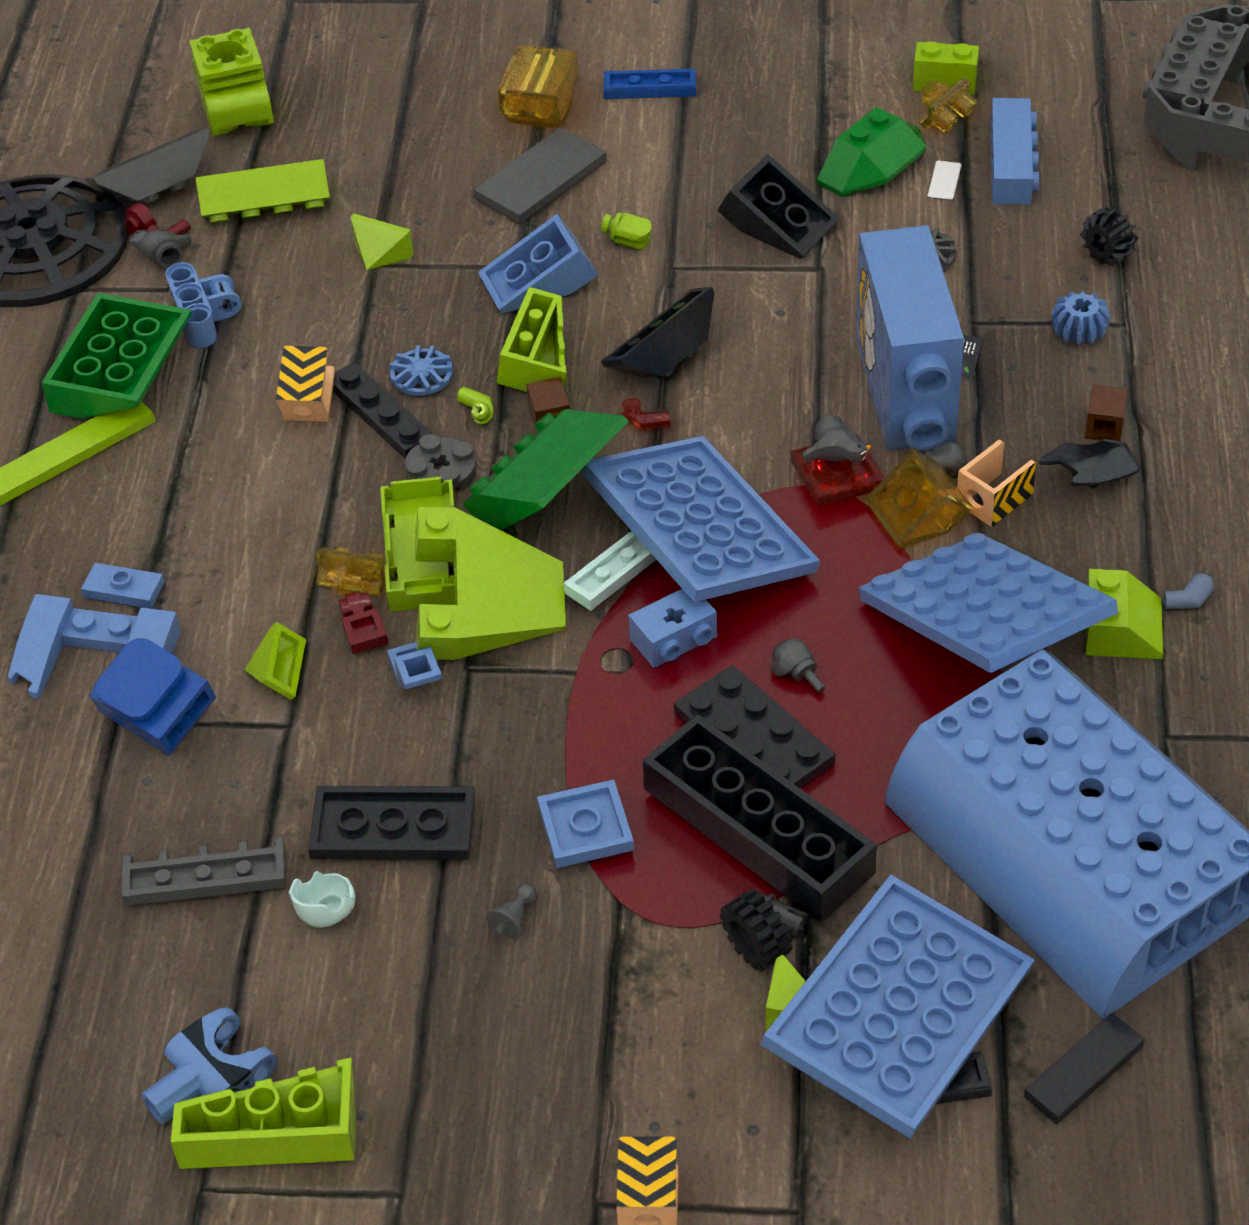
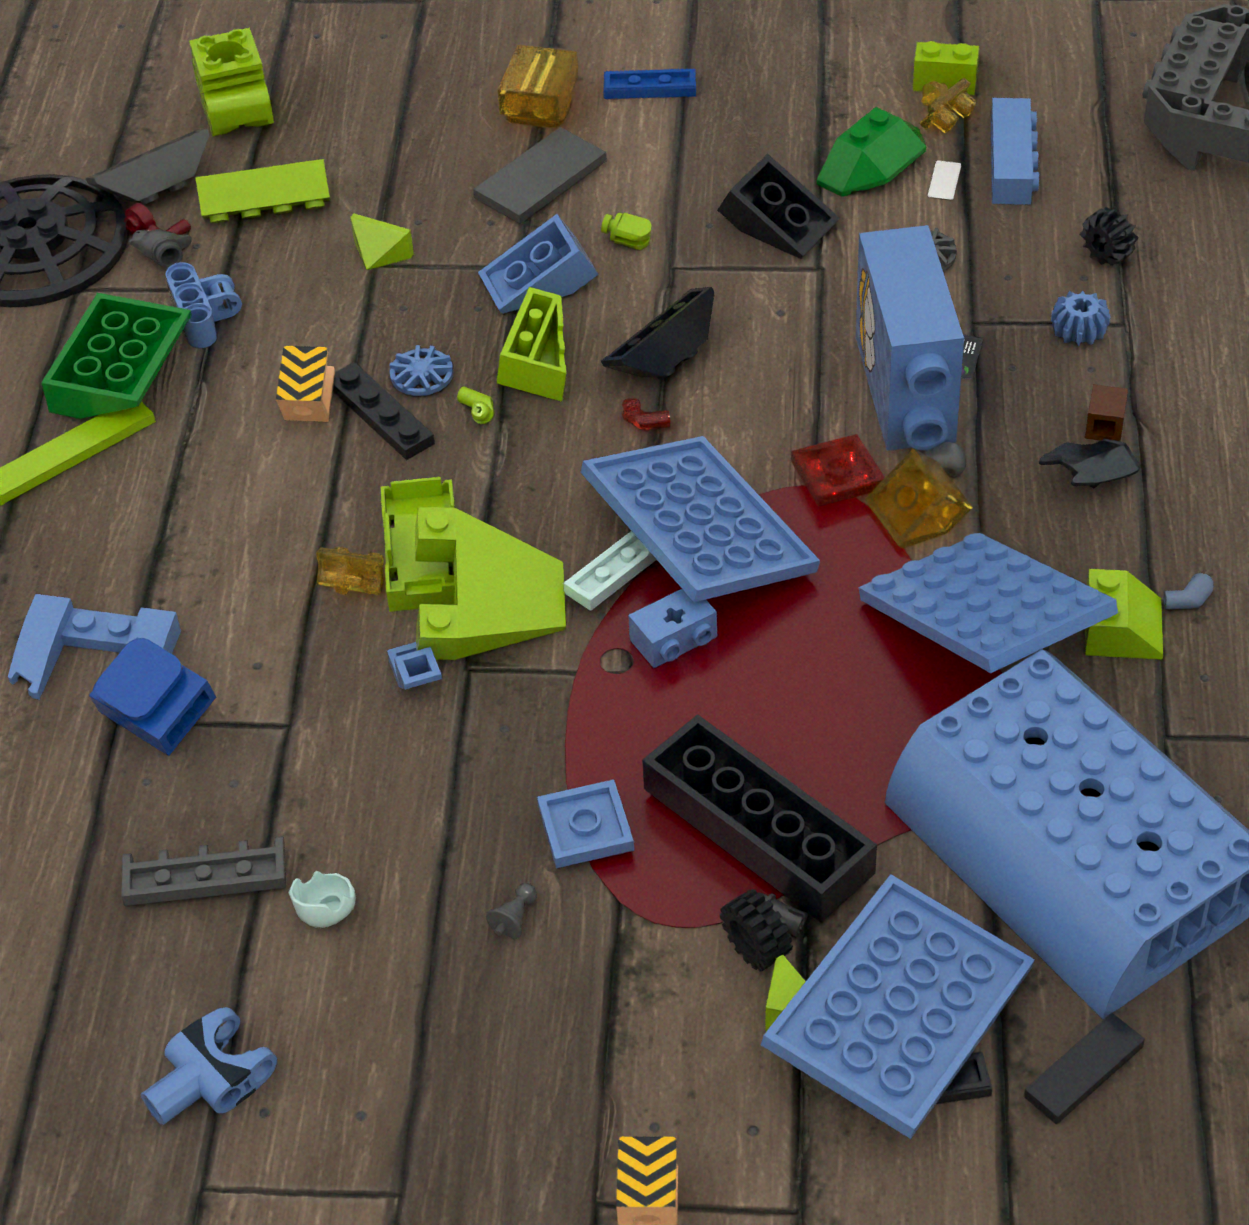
(122, 585): medium blue plate -> none
(270, 1124): lime wedge -> none
(278, 660): lime slope -> none
(362, 623): dark red plate -> none
(392, 822): black plate -> none
(442, 450): dark grey plate -> none
(540, 465): green slope -> none
(546, 397): reddish brown brick -> none
(758, 725): black plate -> none
(795, 658): dark grey piece -> none
(835, 442): dark grey animal -> none
(999, 500): light nougat piece -> none

